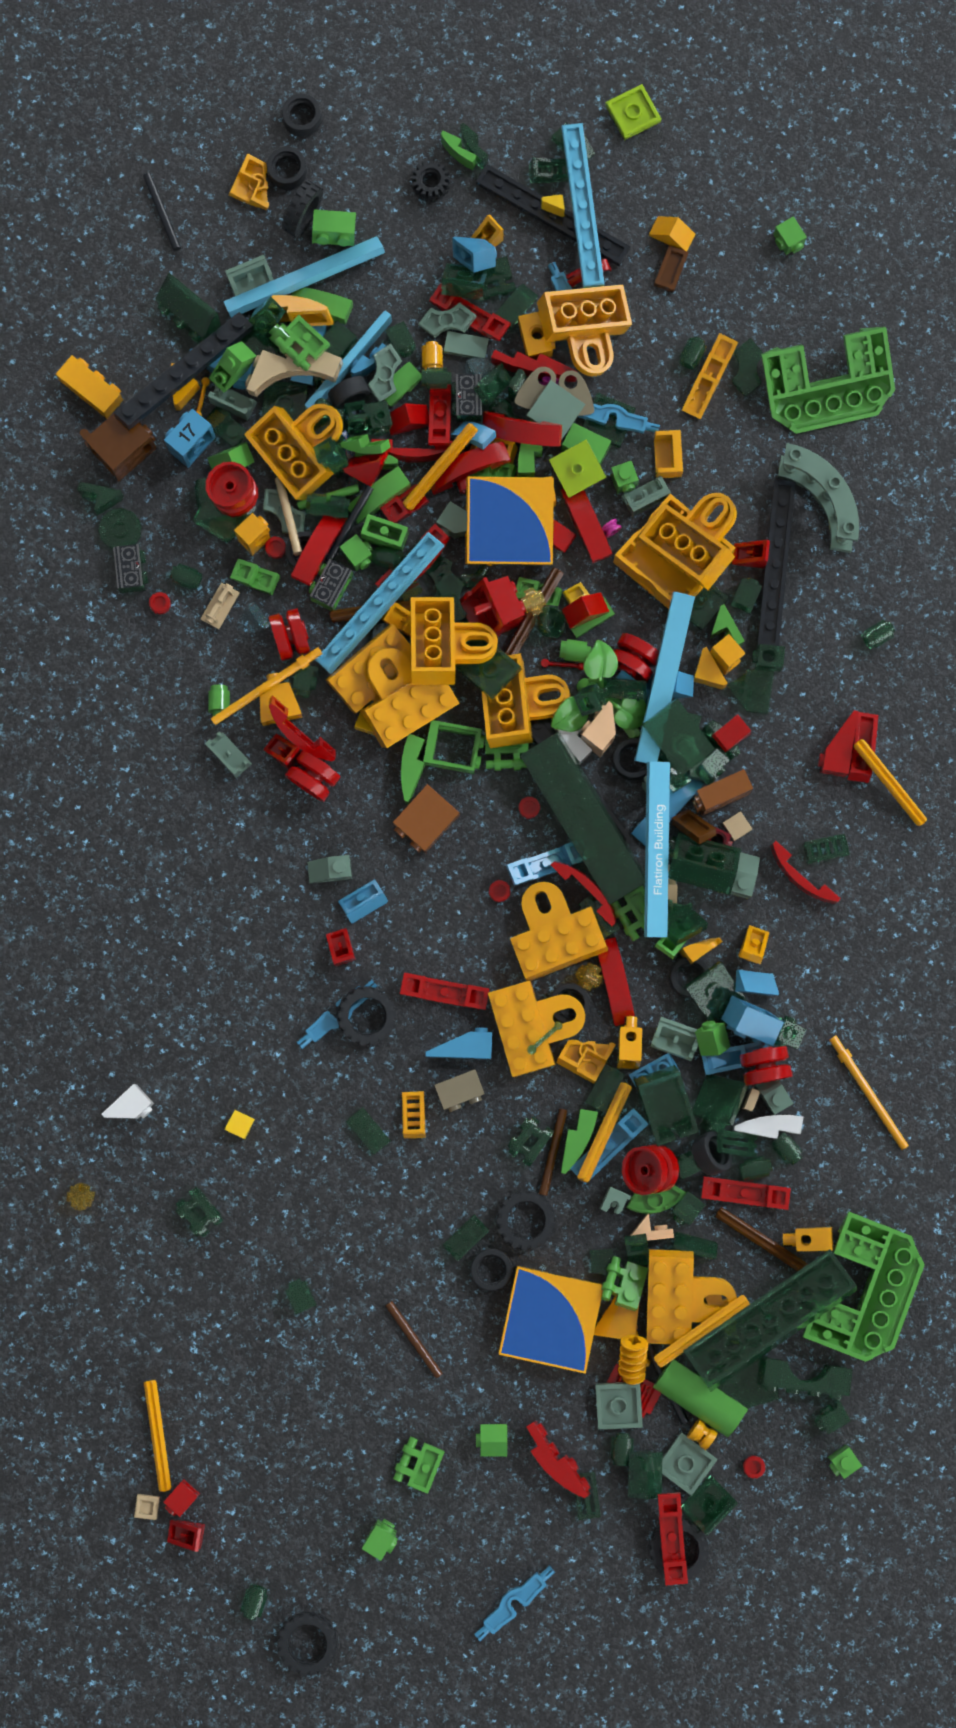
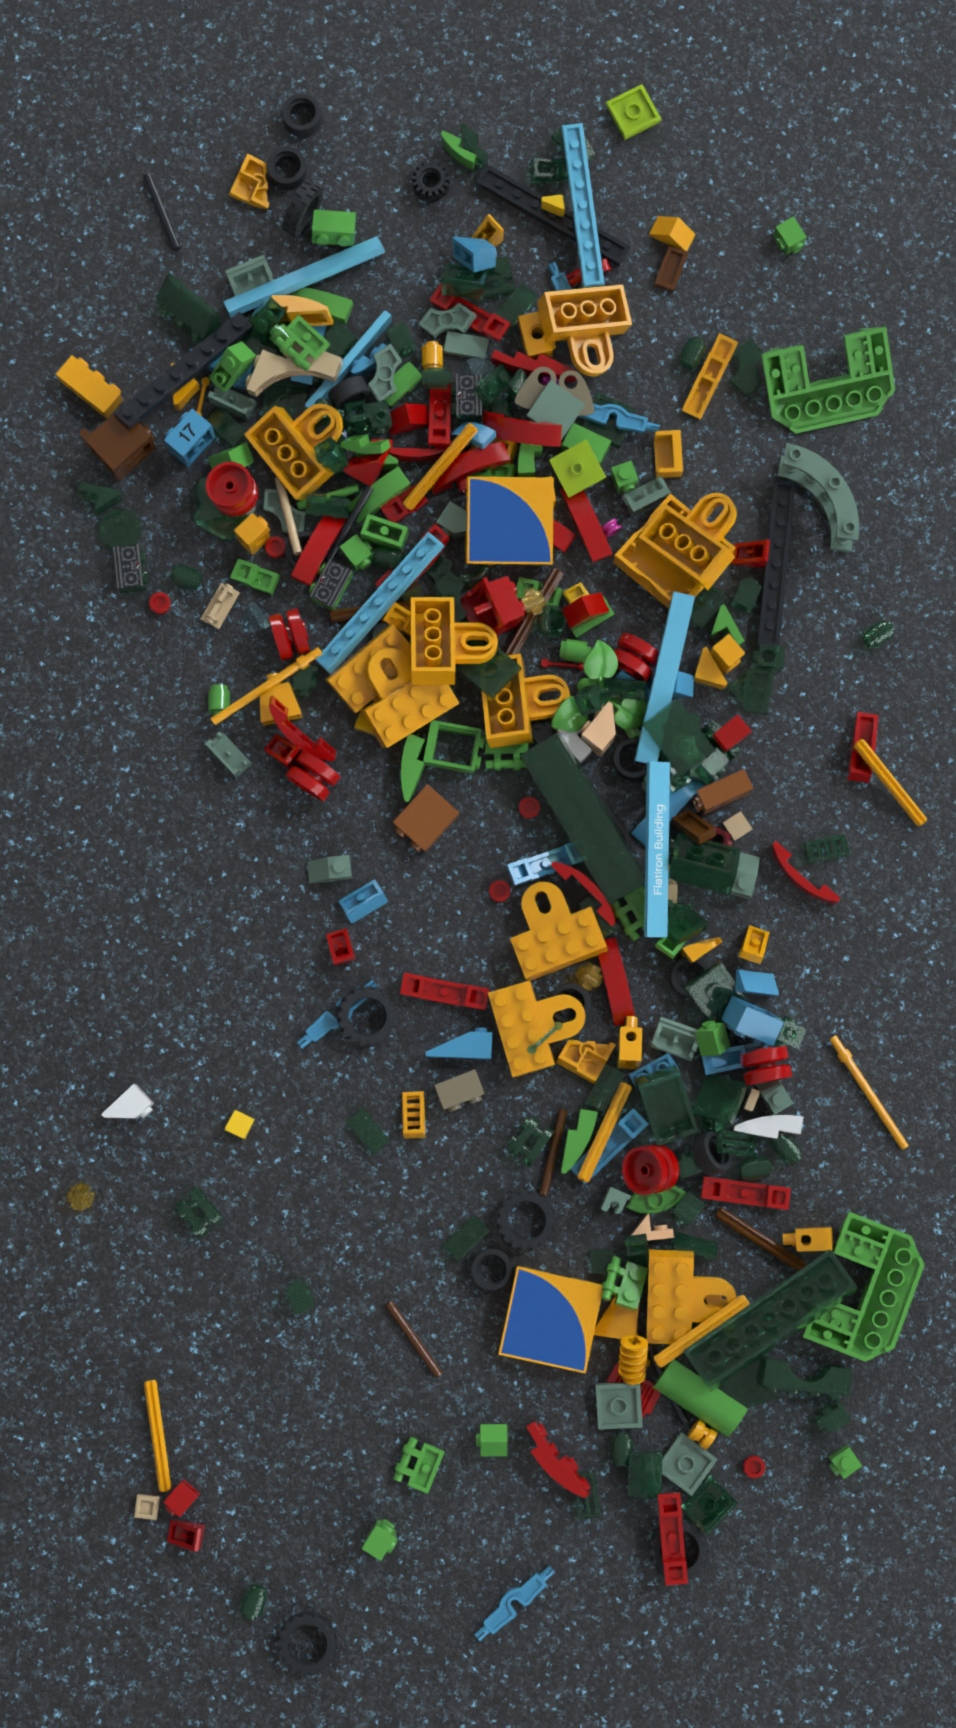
(838, 753): red slope -> none

